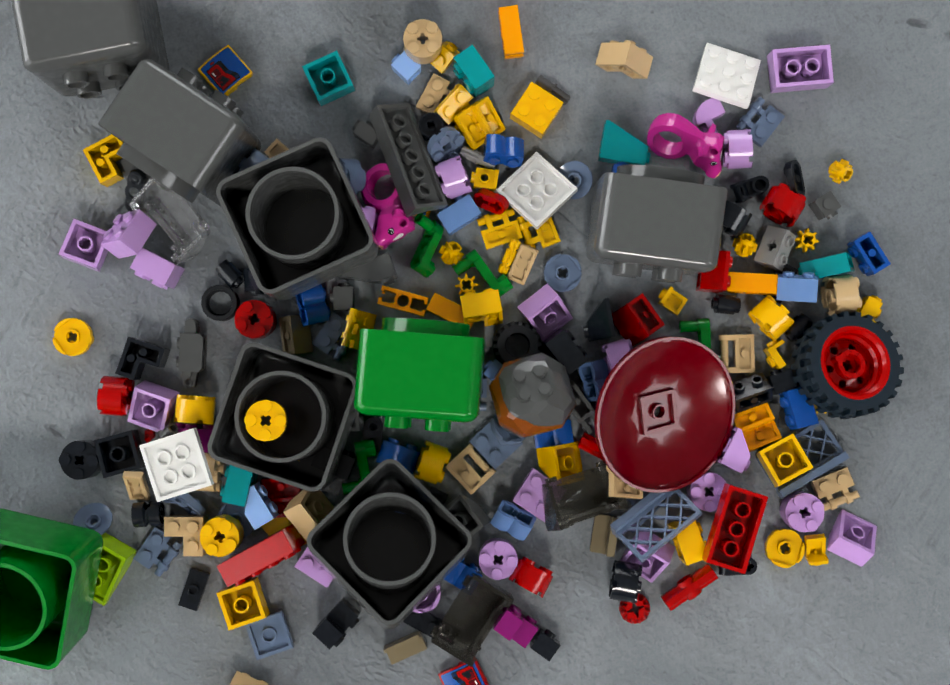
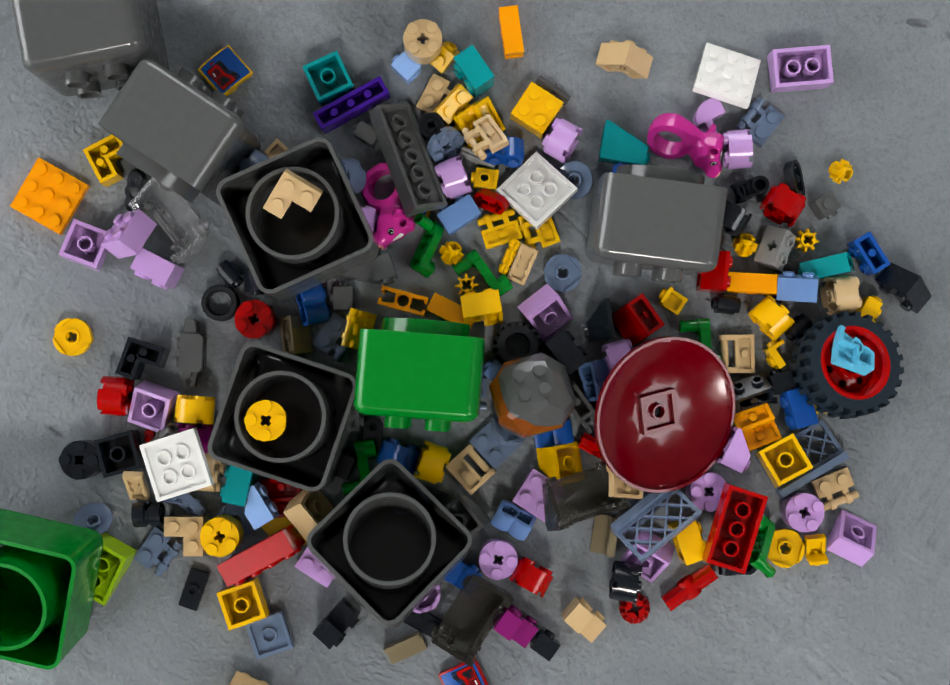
(50, 196): none -> light orange plate
(292, 188): none -> tan brick
(351, 105): none -> dark purple brick
(489, 132): none -> tan plate
(562, 140): none -> lavender brick
(583, 619): none -> tan brick
(762, 547): none -> green beam
(851, 353): none -> medium azure slope
(905, 287): none -> black brick

